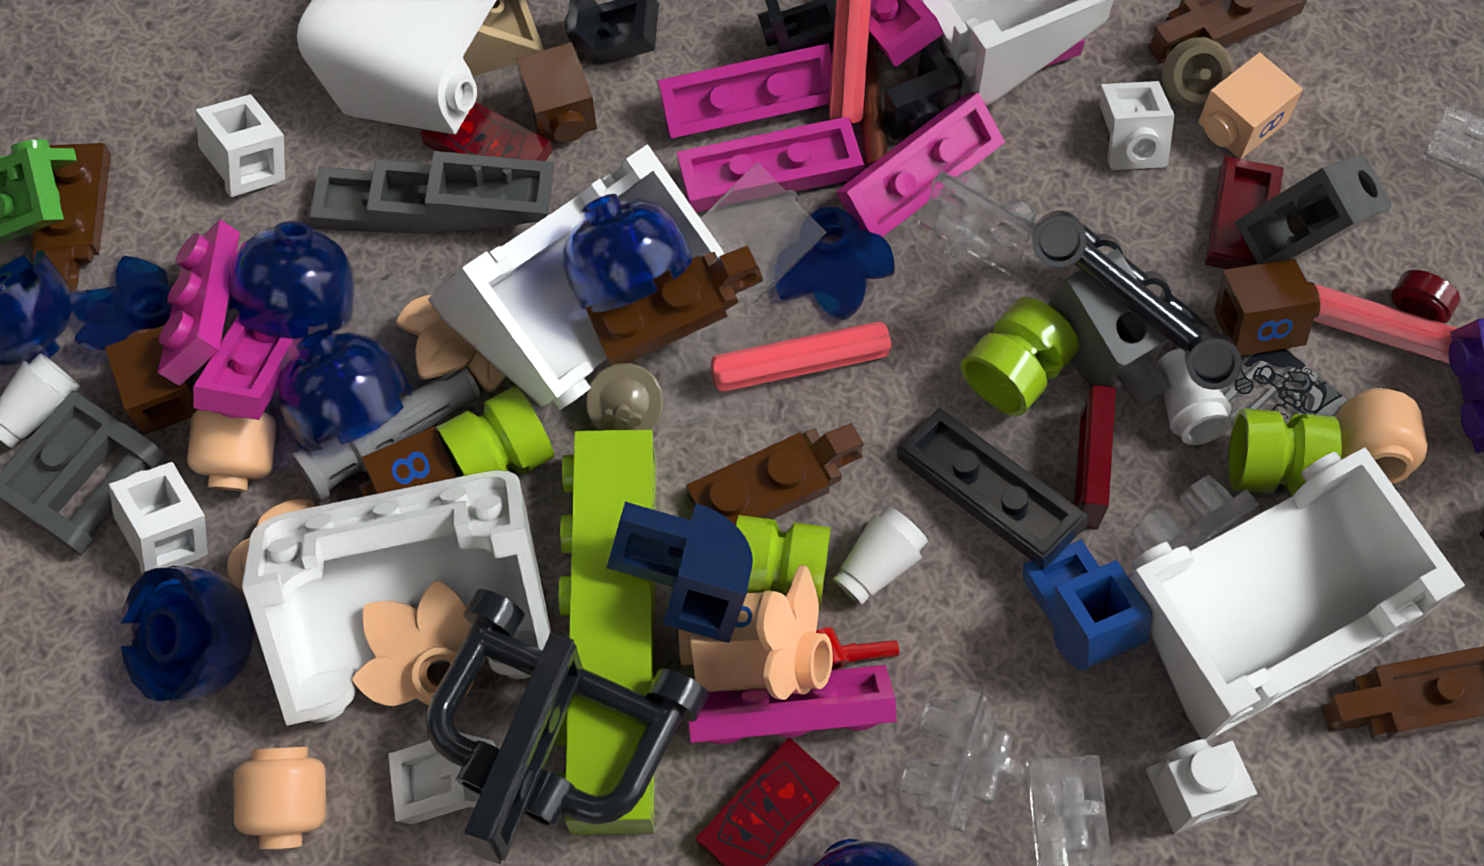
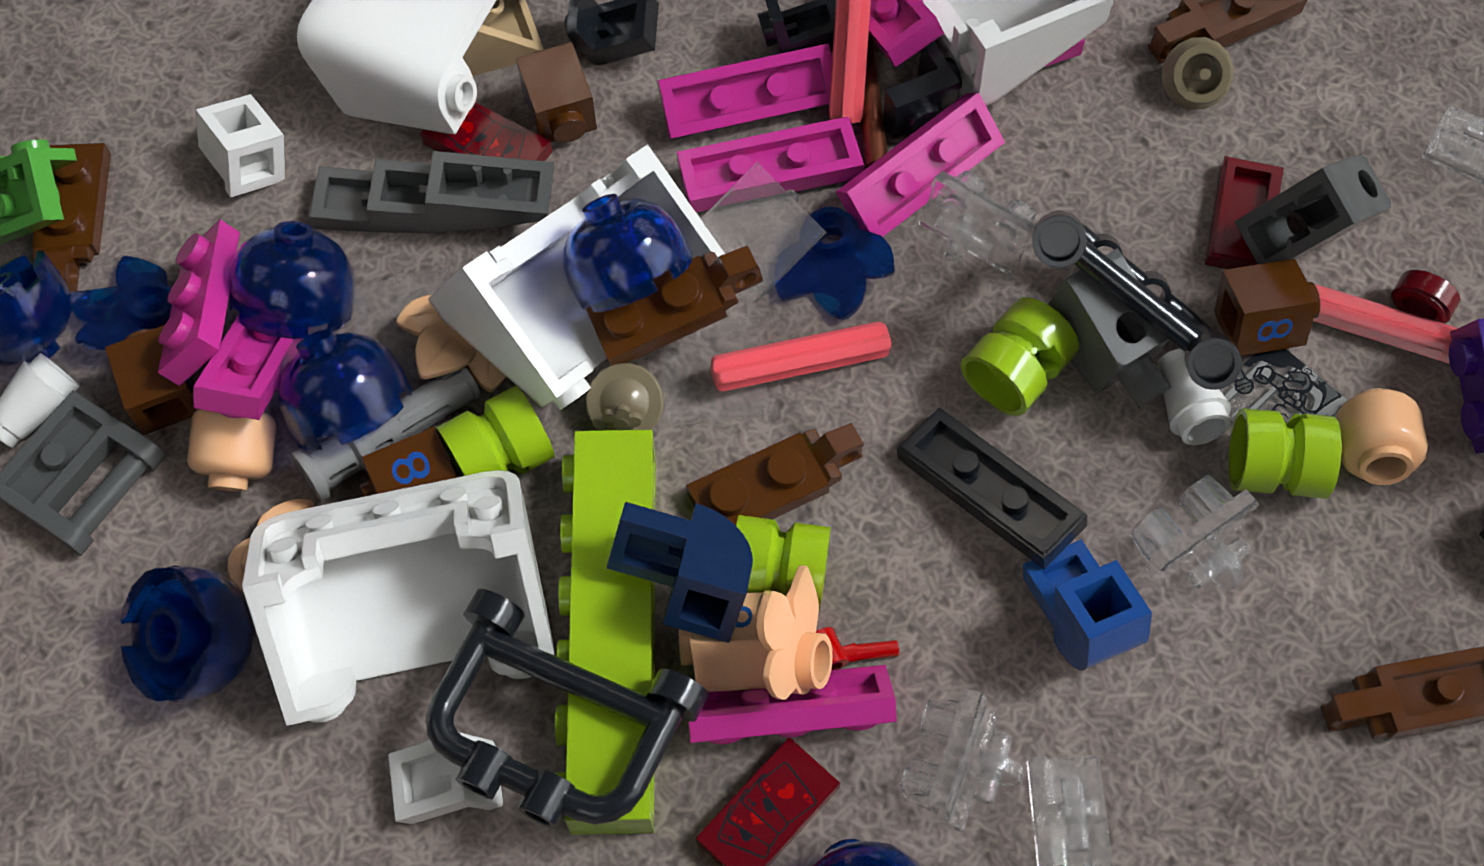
(159, 518): white brick -> none
(279, 796): light nougat head -> none
(407, 644): light nougat plate -> none
(525, 750): black tile -> none
(880, 555): white cone -> none
(1095, 454): dark red tile -> none
(1138, 124): white bracket -> none
(1201, 784): white brick -> none
(1249, 106): light nougat brick -> none
(1291, 592): white windscreen -> none

